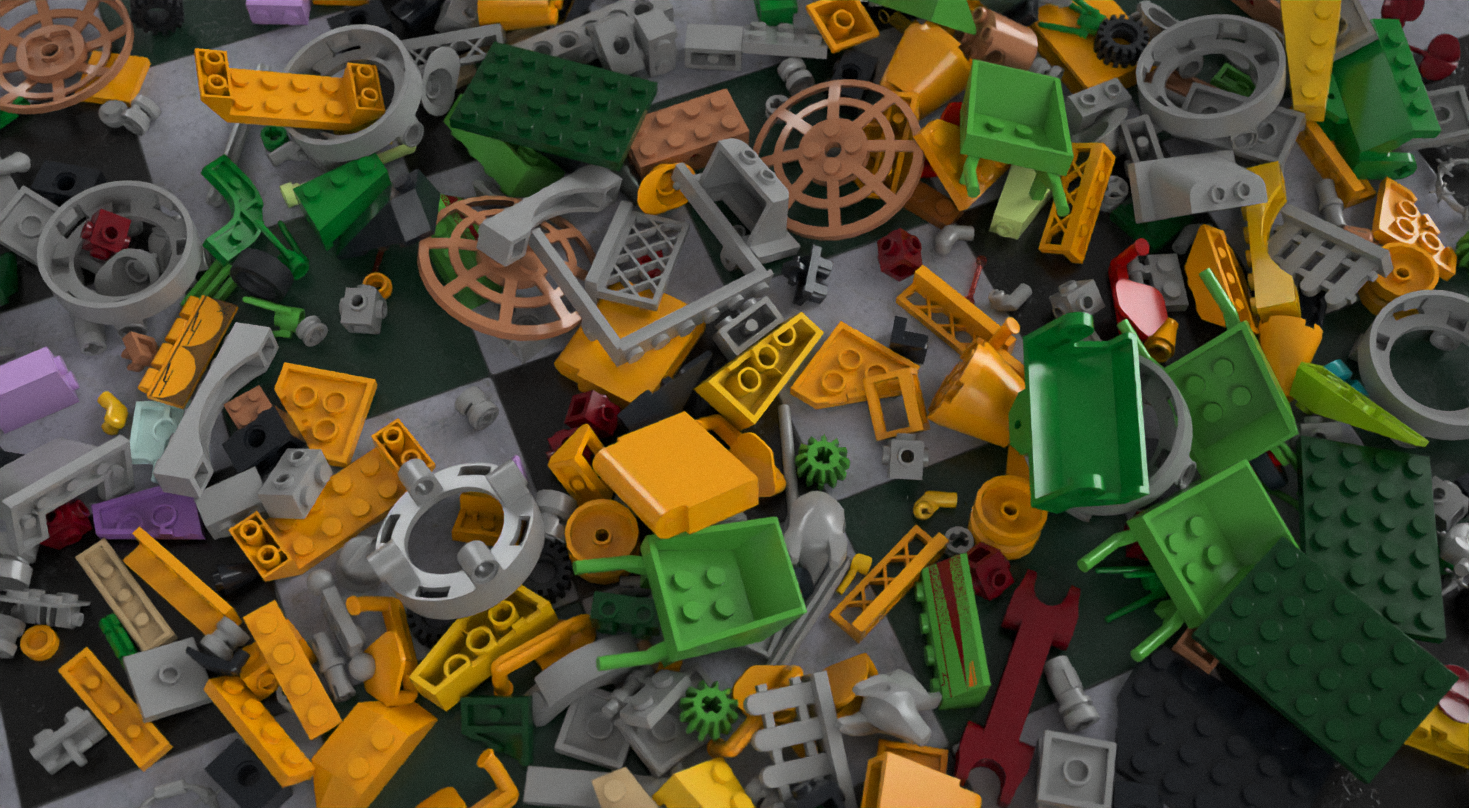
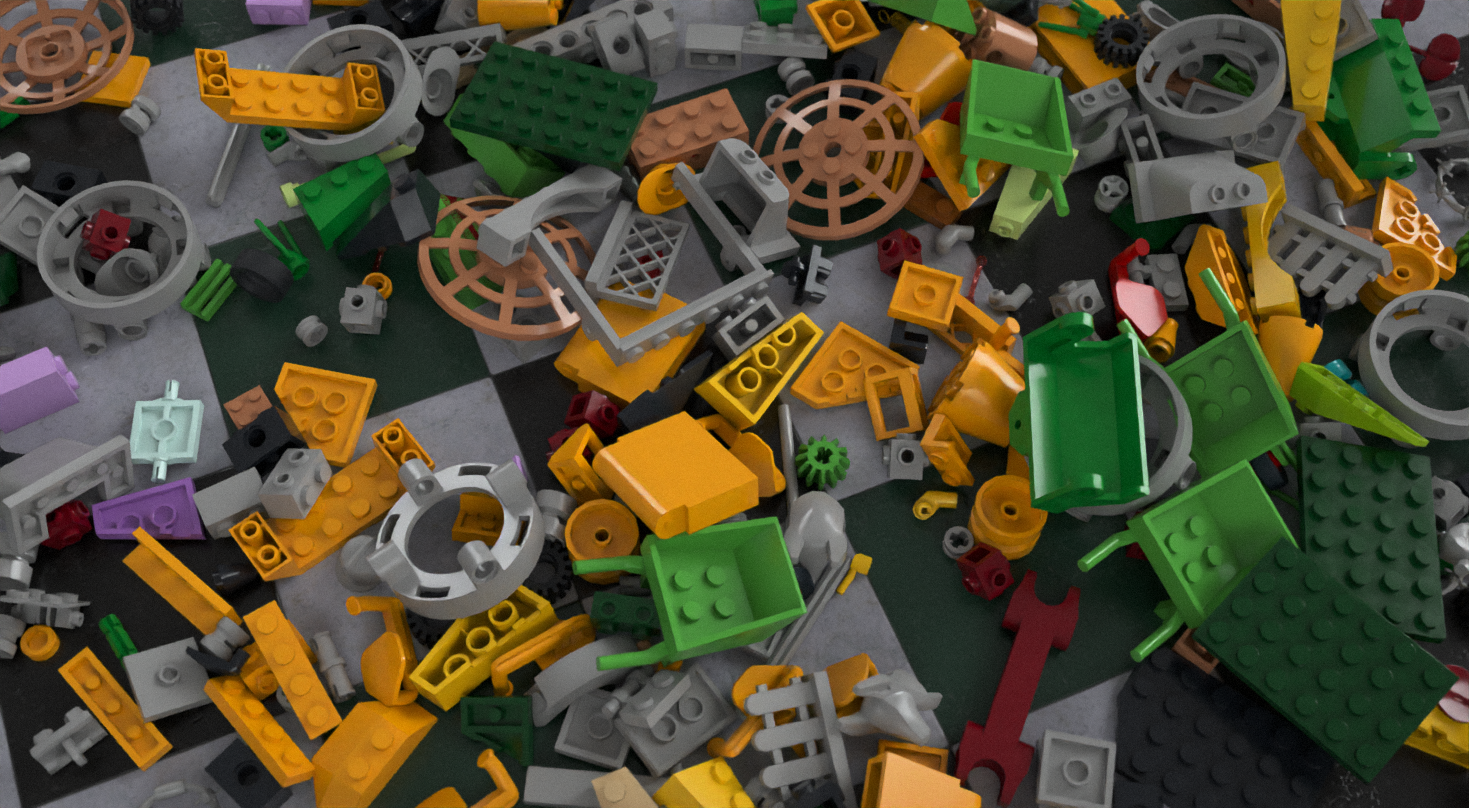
(110, 113): light grey plate -> none
(115, 414): yellow arm -> none
(125, 596): tan tile -> none
(140, 350): nougat tile -> none
(186, 460): light grey arch -> none
(193, 348): light orange windscreen -> none
(244, 205): green plate -> none
(285, 316): bright green plant -> none
(348, 635): light grey plate -> none
(477, 409): light grey wheel -> none
(702, 699): bright green gear -> none
(897, 587): light orange fence -> none
(925, 296): none -> light orange tile
(947, 451): none -> light orange bracket
(952, 633): bright green slope -> none
(1069, 693): light grey axle -> none
(1088, 200): light orange fence -> none
(1149, 581): green plant -> none

